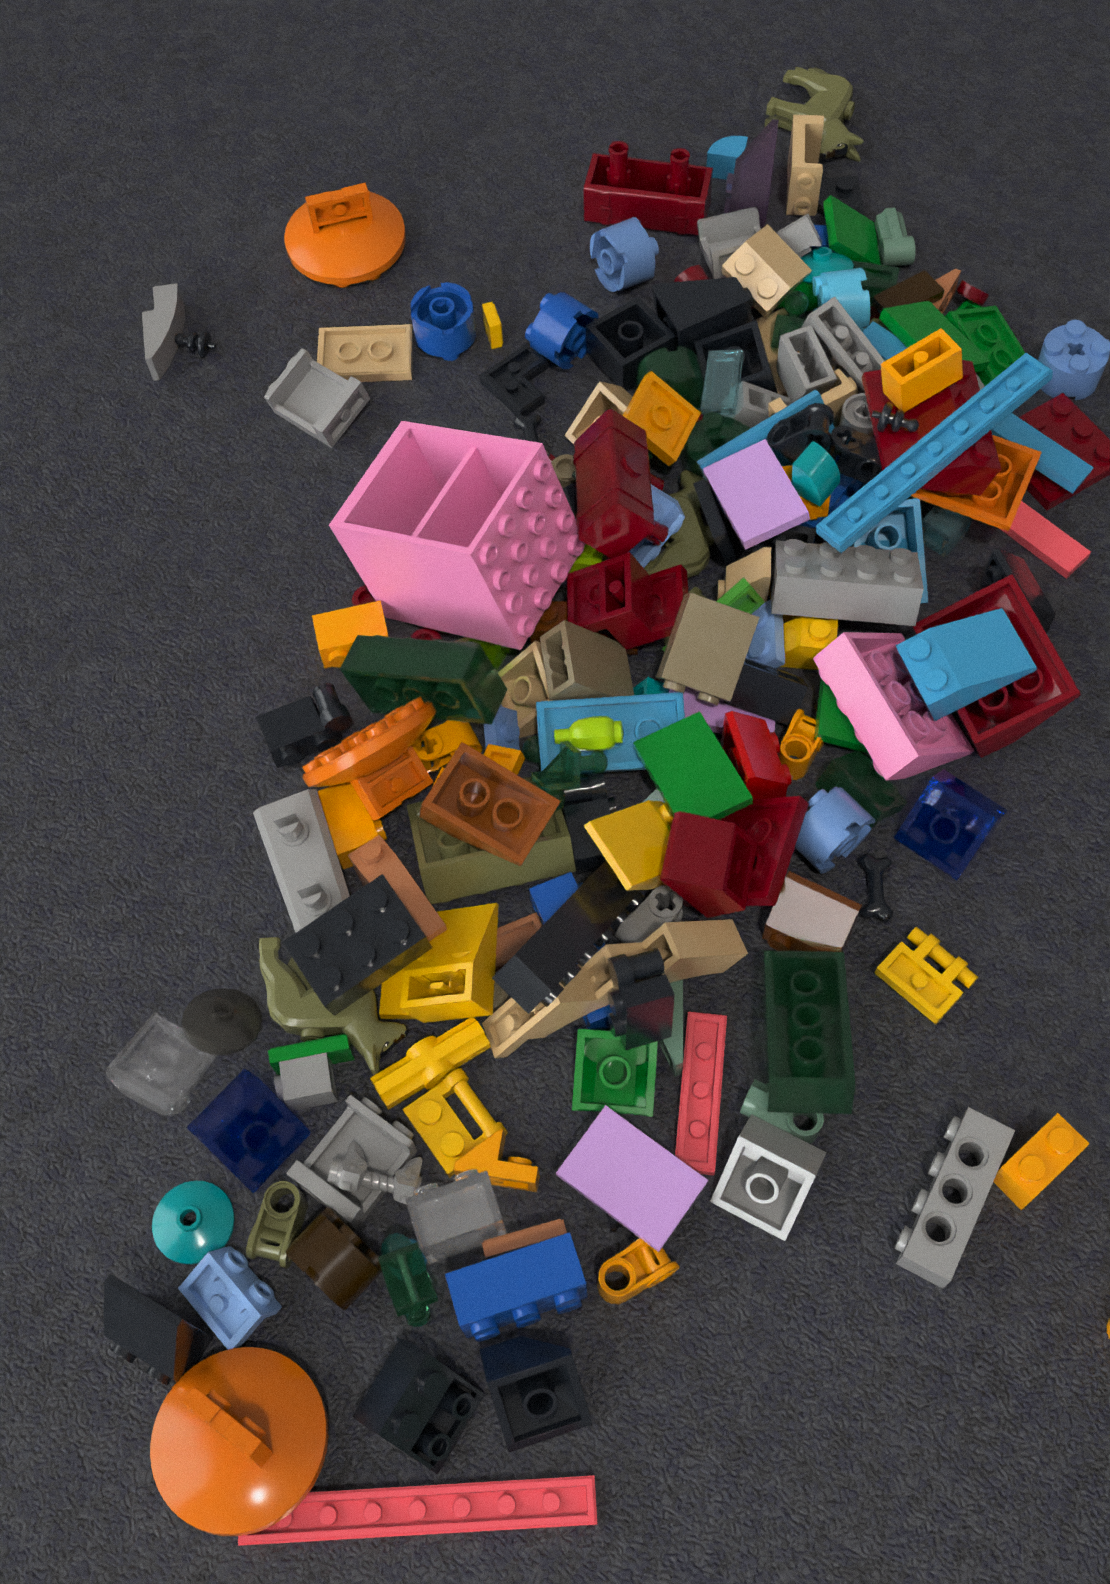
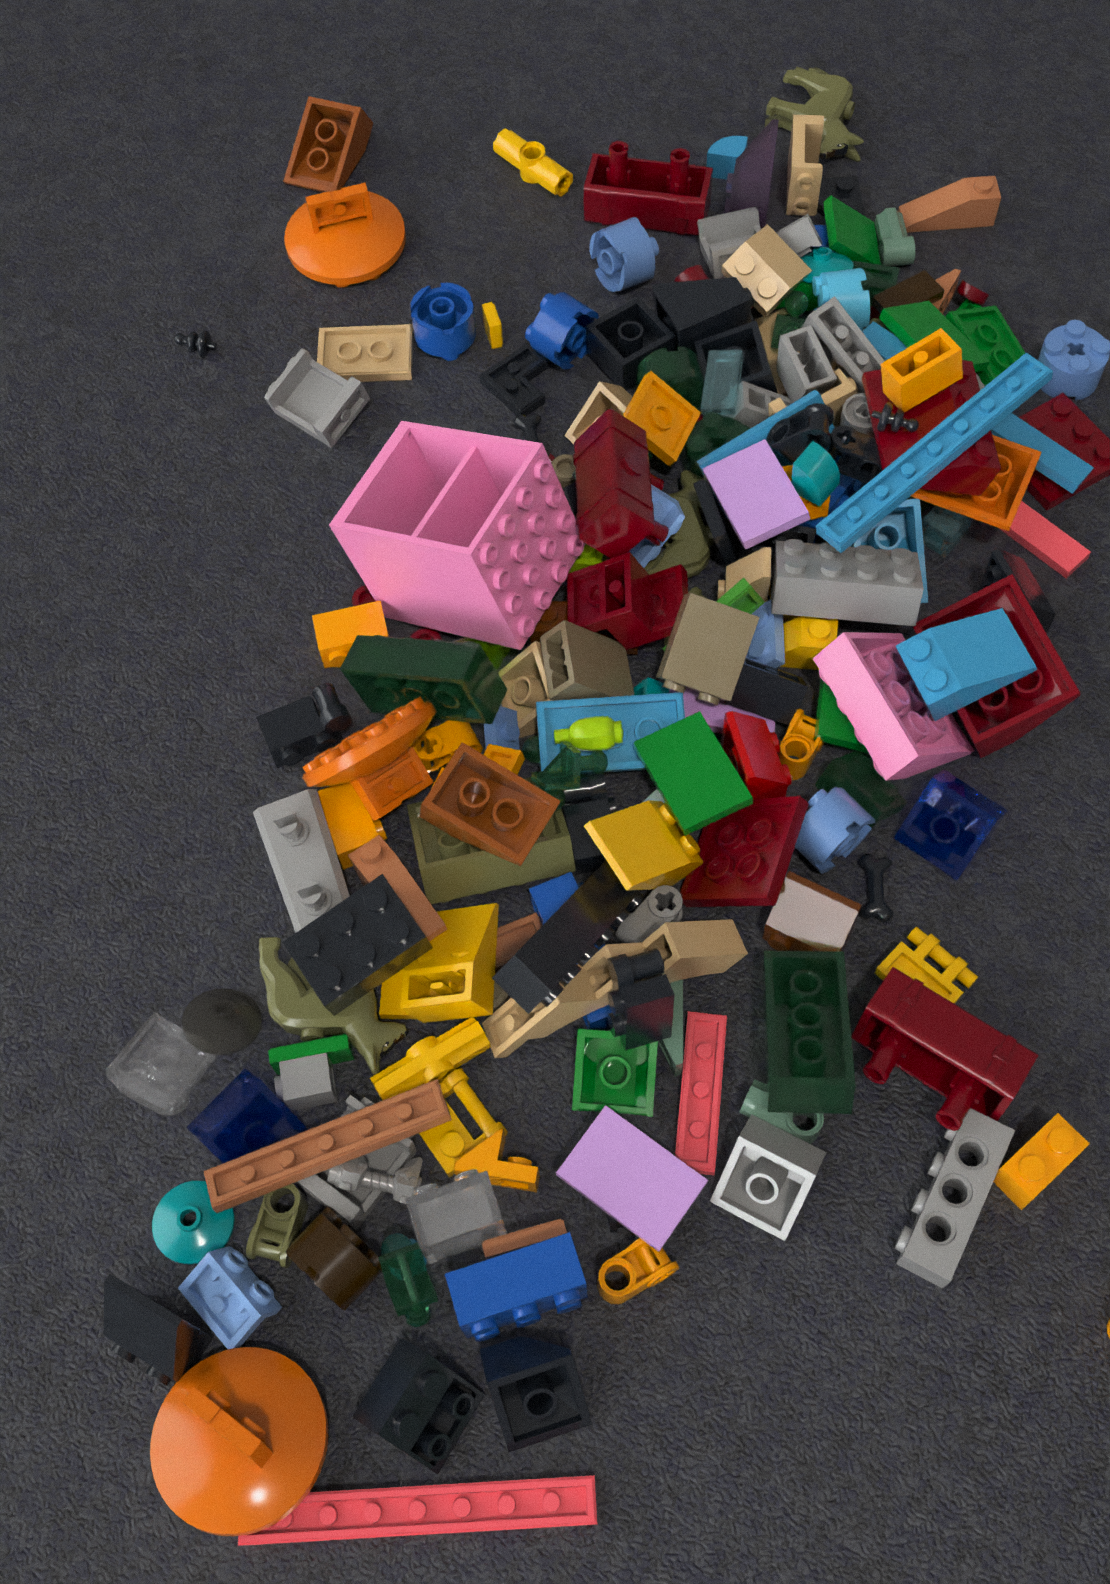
(161, 327): light grey slope -> none
(326, 1146): none -> nougat tile
(327, 145): none -> dark orange slope
(533, 162): none -> yellow piece
(709, 863): dark red slope -> none
(942, 1049): none -> dark red piece
(959, 205): none -> nougat slope

